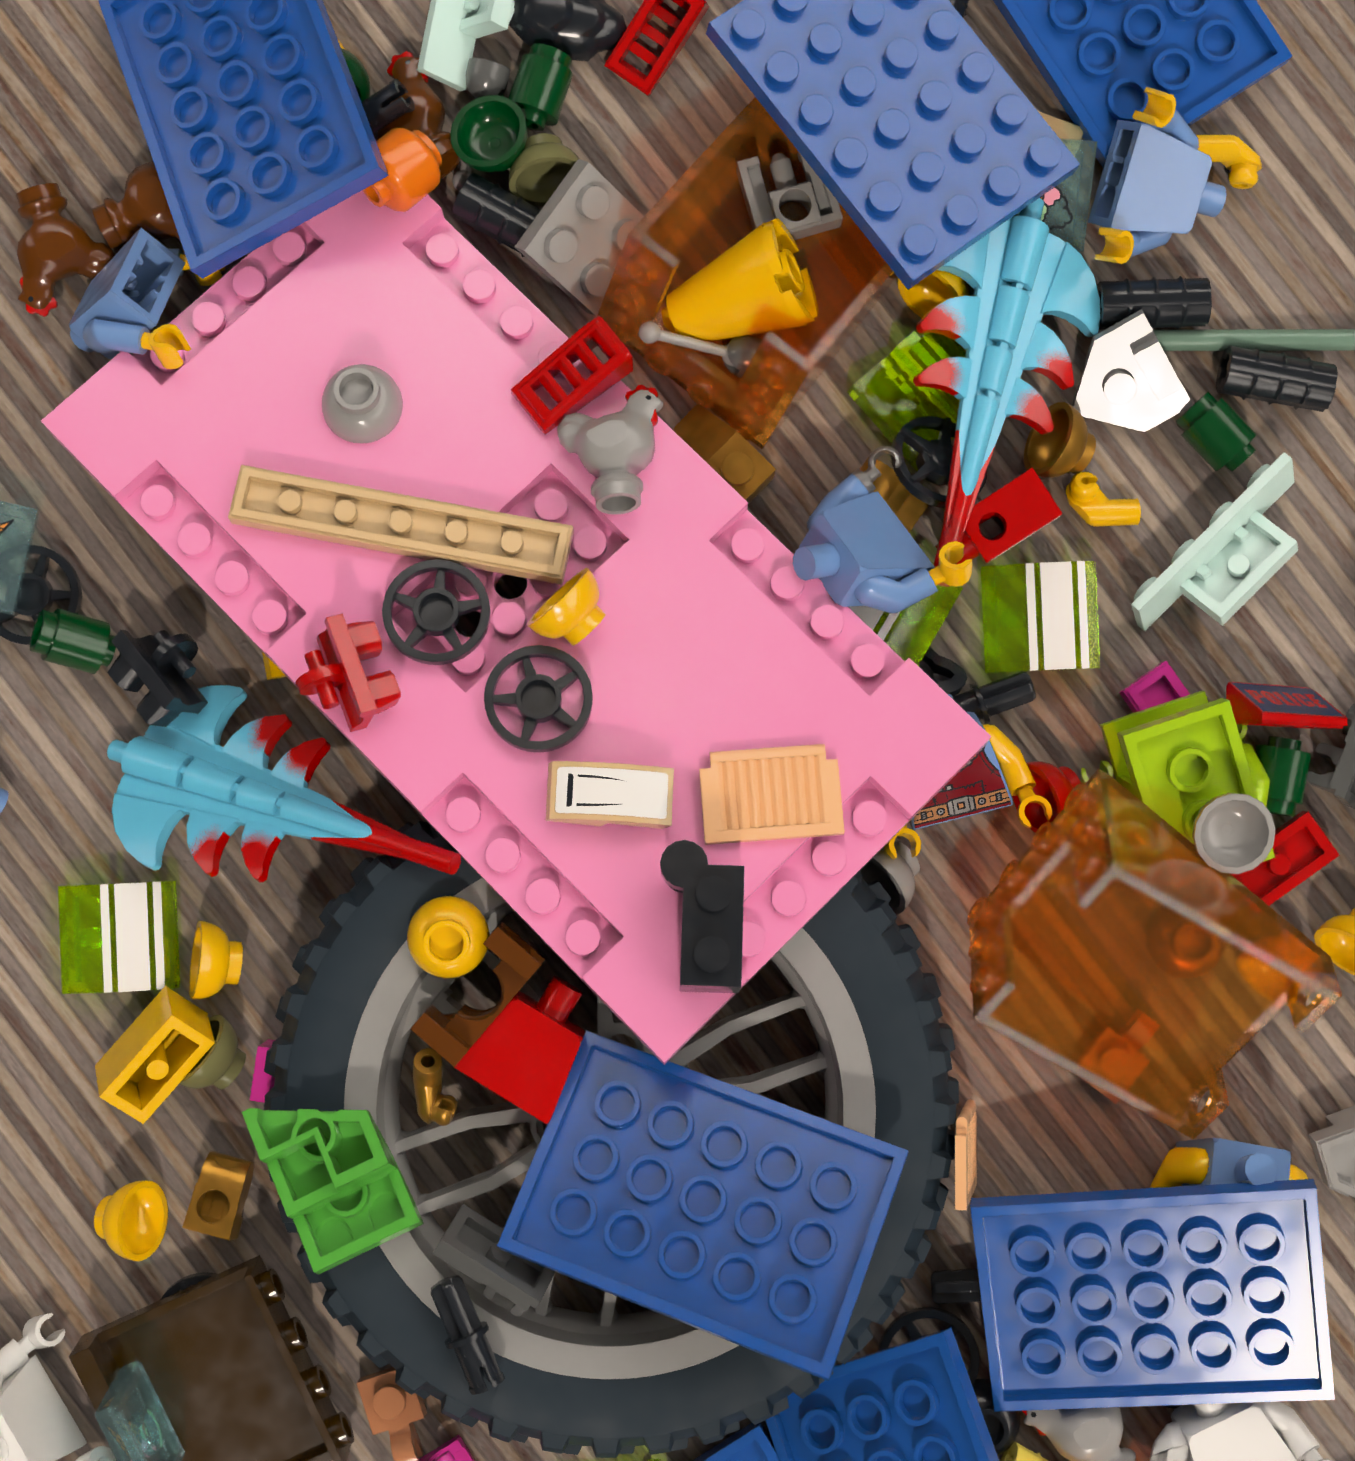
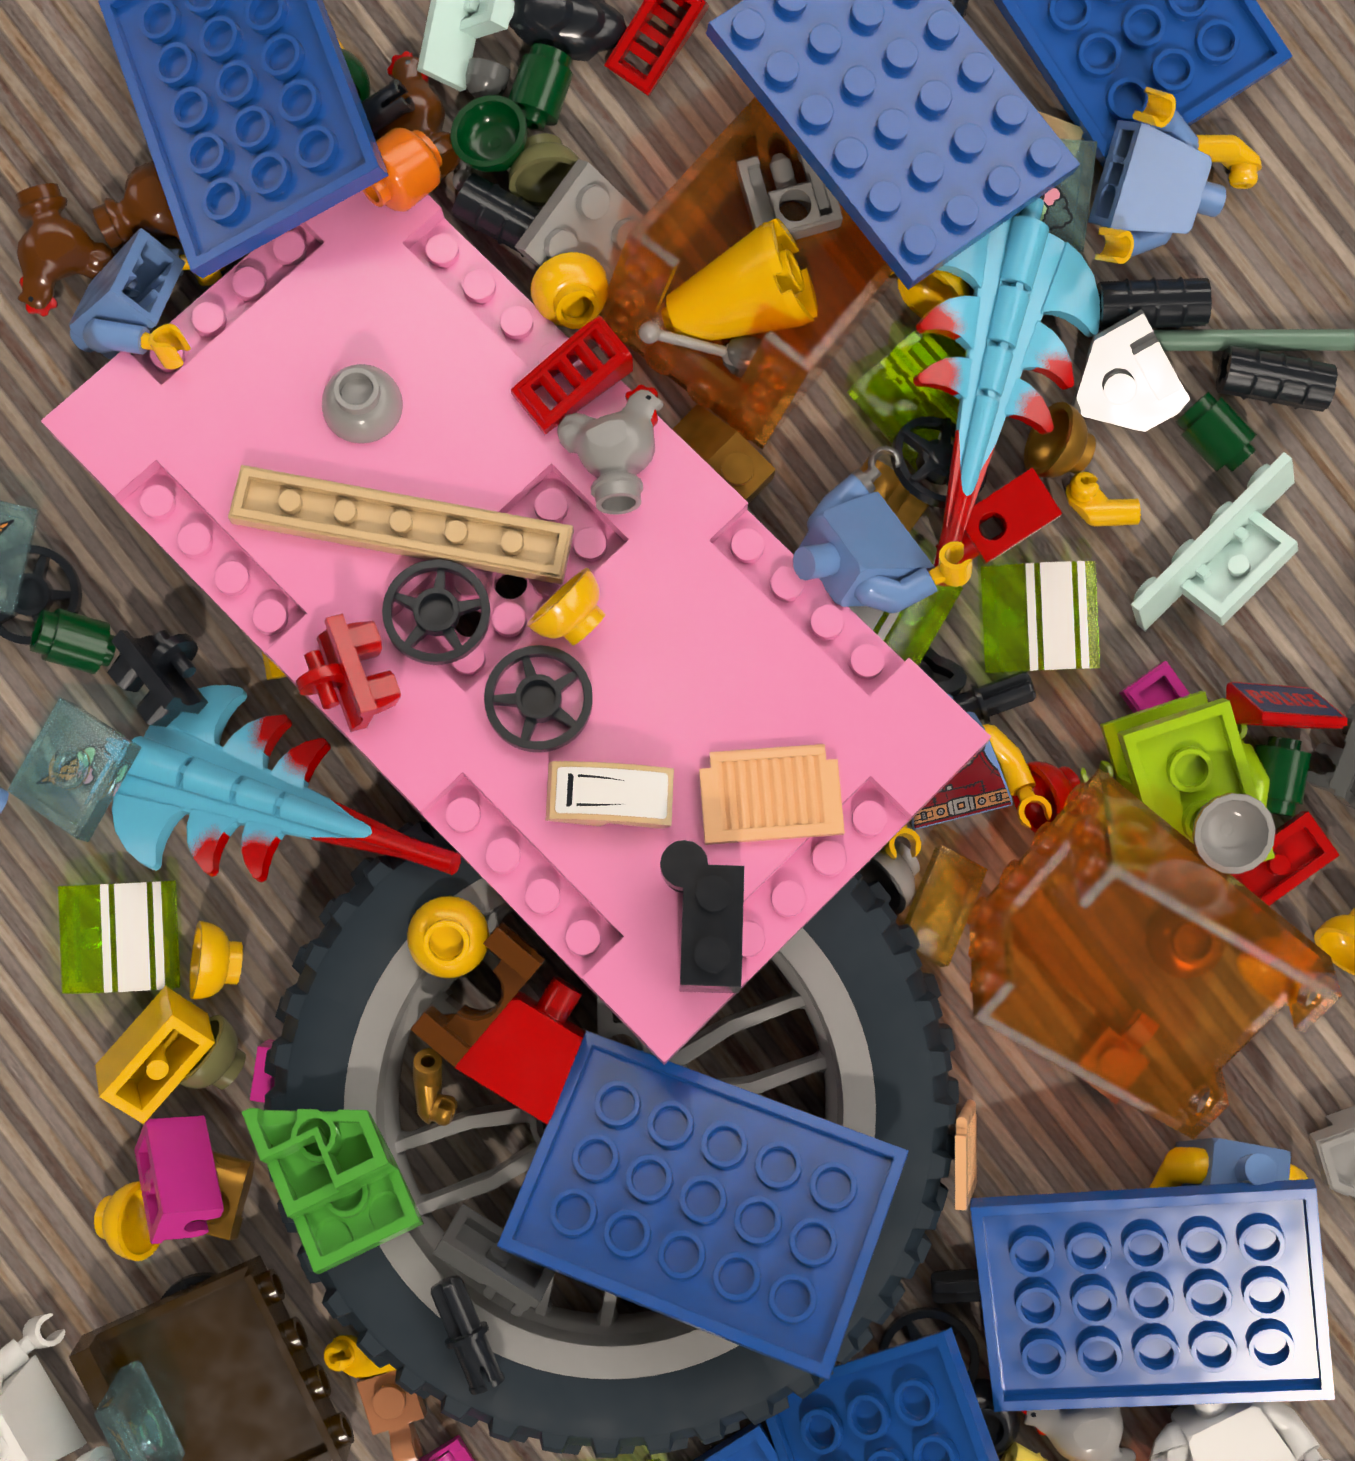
(74, 769): none -> clear light blue tile
(177, 1177): none -> dark pink hinge
(345, 1356): none -> yellow arm
(570, 289): none -> yellow piece
(944, 904): none -> clear yellow tile

